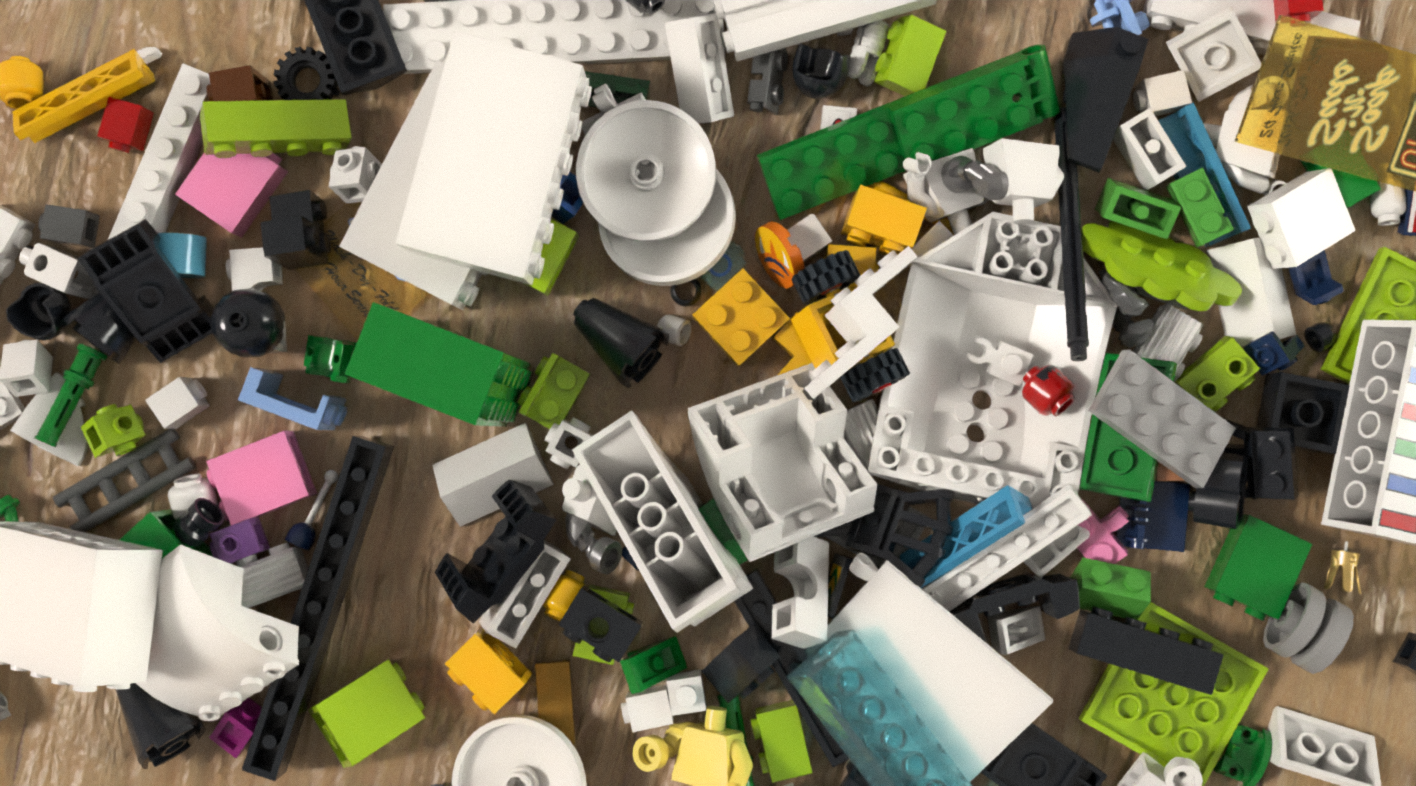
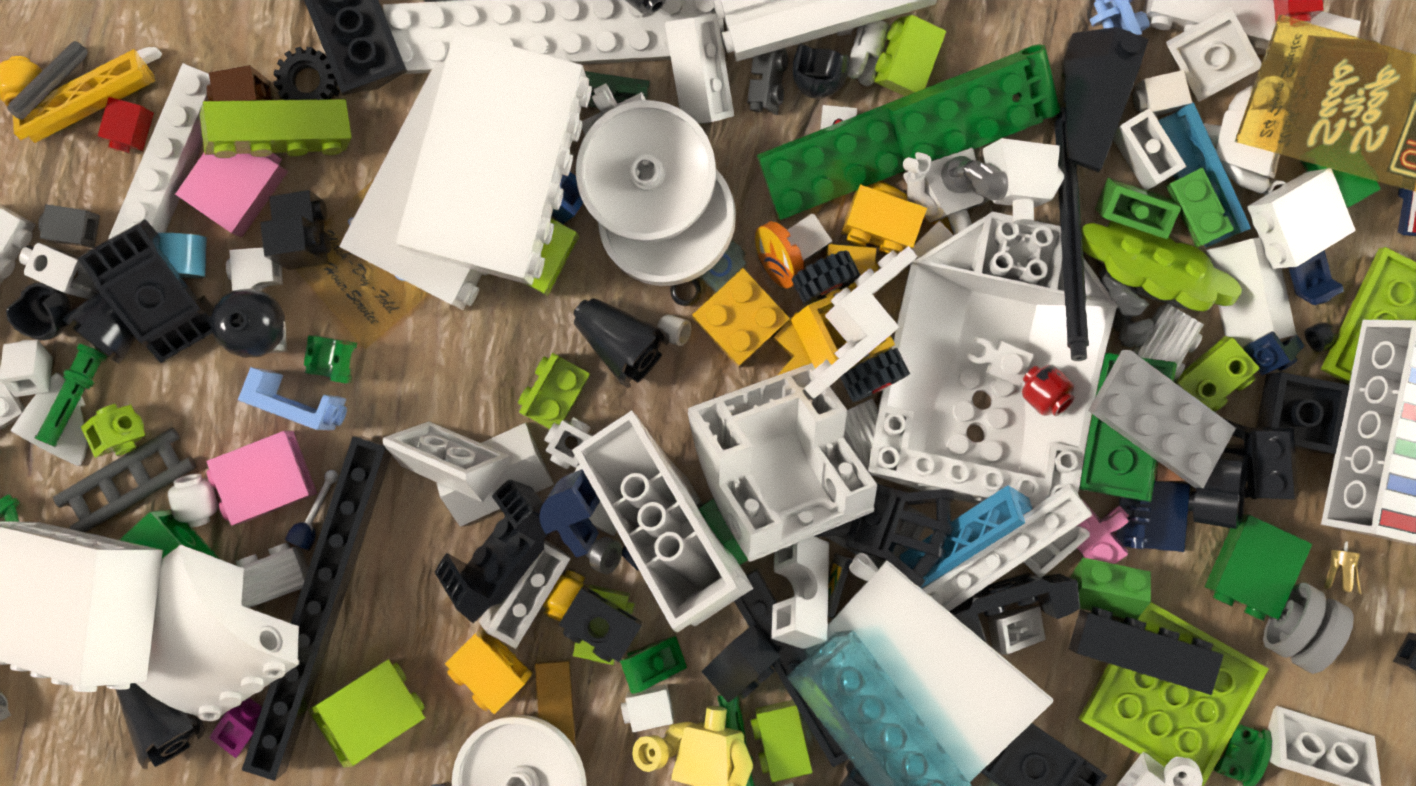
(47, 80): none -> dark grey axle
(178, 402): white brick -> none
(195, 525): black wheel -> none
(239, 541): medium lavender brick -> none
(353, 173): white brick -> none
(438, 368): green brick -> none
(448, 458): none -> white slope
(569, 511): none -> dark blue brick
(686, 692): white brick -> none
(1388, 204): white plant -> none

